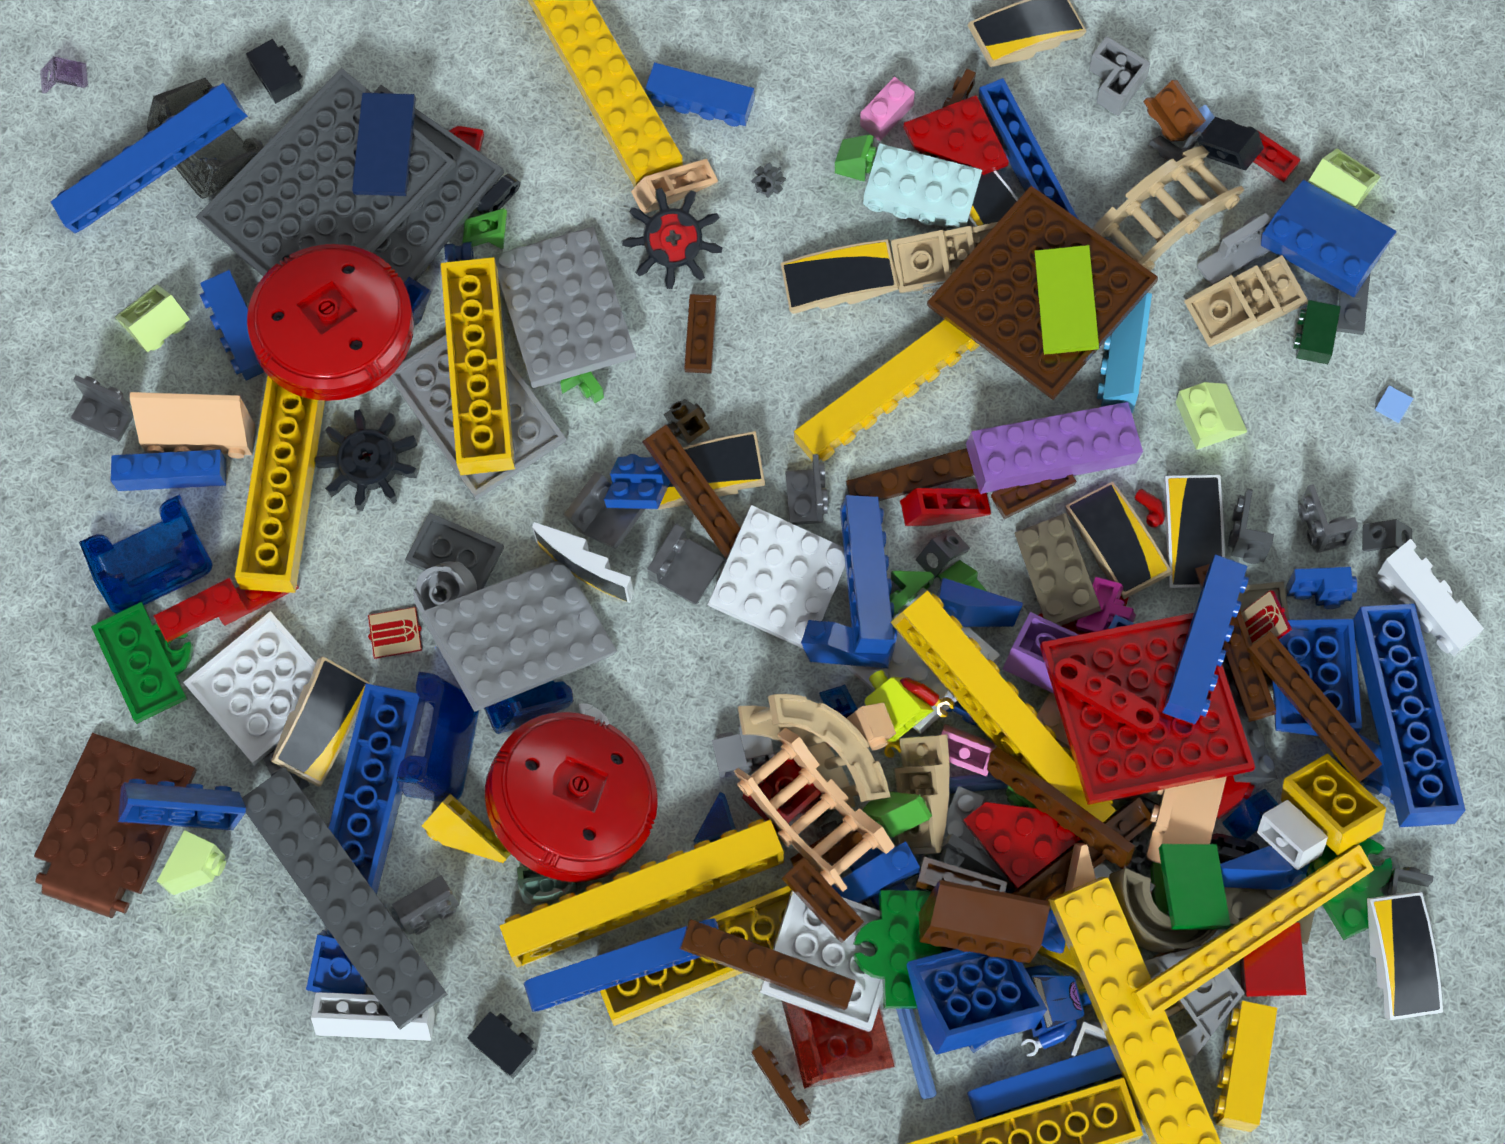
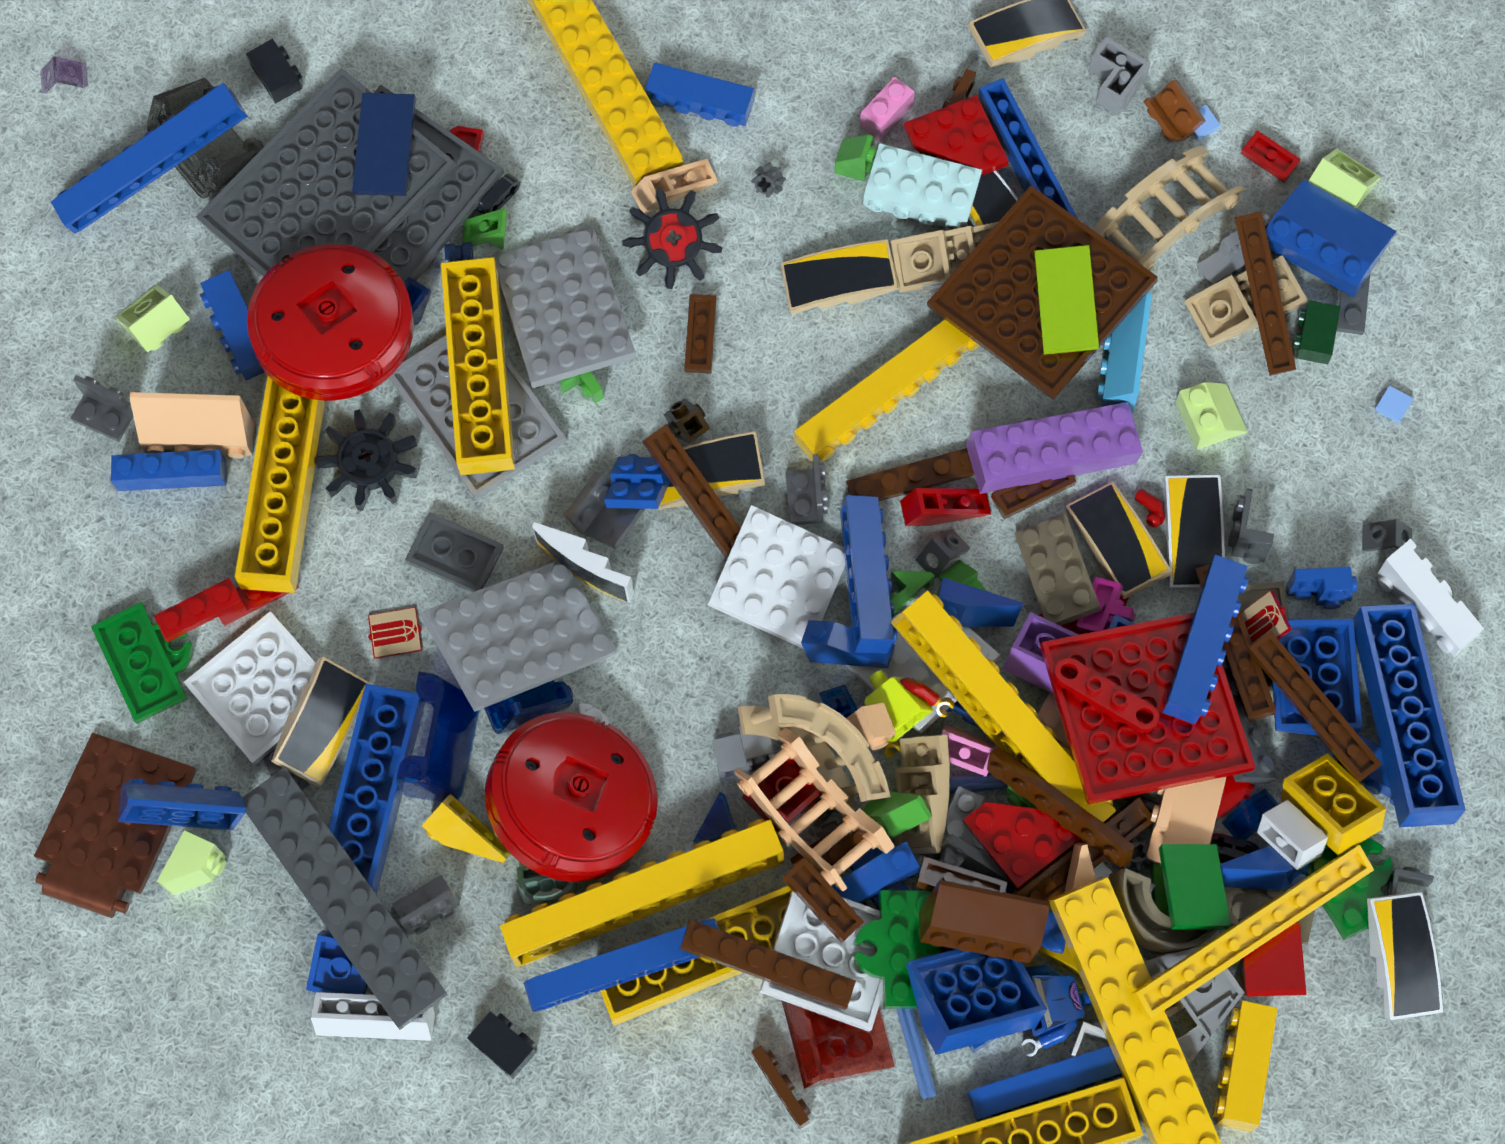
(148, 561): clear blue windscreen -> none
(448, 576): light grey brick -> none
(684, 566): flat silver bracket -> none
(1170, 151): dark grey bracket -> none
(1231, 143): black brick -> none
(1265, 293): none -> reddish brown plate
(1320, 533): flat silver bracket -> none

